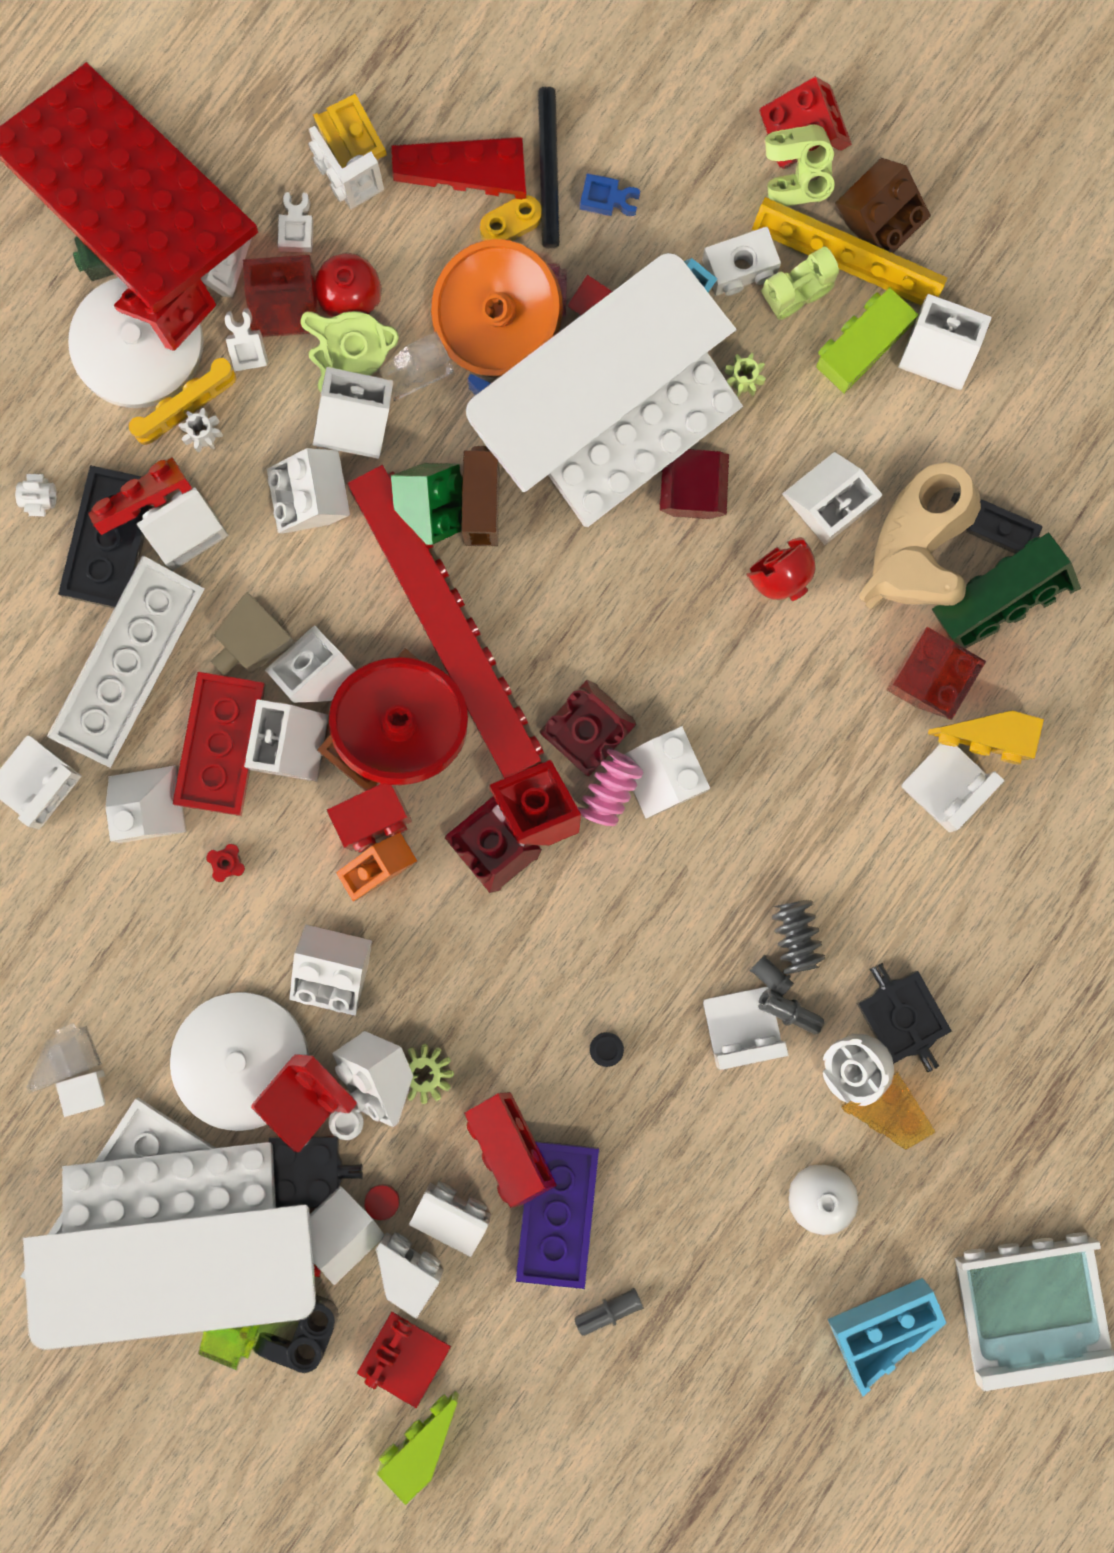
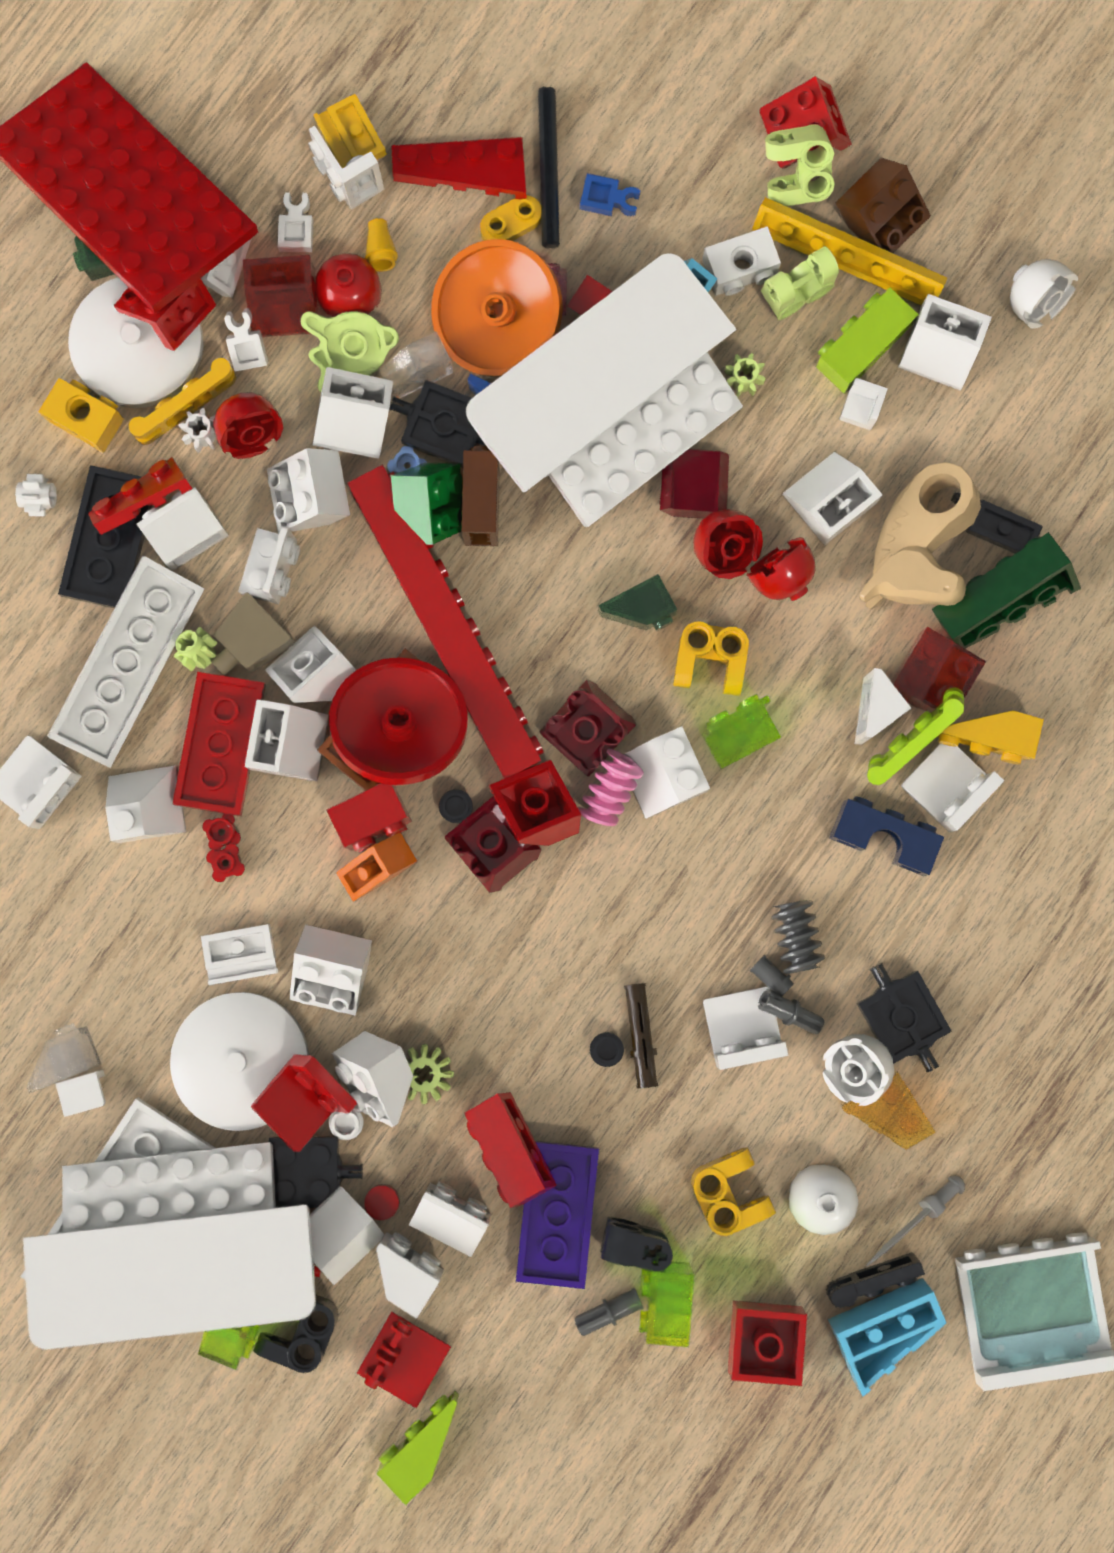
(96, 428): none -> yellow brick
(195, 649): none -> yellowish green gear
(212, 829): none -> red plate
(239, 954): none -> white plate
(246, 424): none -> red cylinder
(269, 565): none -> white bracket
(380, 247): none -> yellow cone
(405, 456): none -> light blue plate
(438, 423): none -> black plate
(455, 806): none -> black plate
(626, 1241): none -> black piece
(641, 606): none -> clear green slope
(641, 1036): none -> dark brown pin
(668, 1304): none -> clear neon green brick
(713, 651): none -> yellow piece
(727, 543): none -> red cylinder
(740, 733): none -> clear neon green bracket
(743, 1215): none -> yellow piece
(767, 1343): none -> red brick
(863, 404): none -> white panel
(874, 1279): none -> black hinge
(878, 705): none -> white slope
(915, 844): none -> dark blue arch
(926, 729): none -> lime plate
(932, 1206): none -> light grey sword
(1041, 290): none -> white cylinder

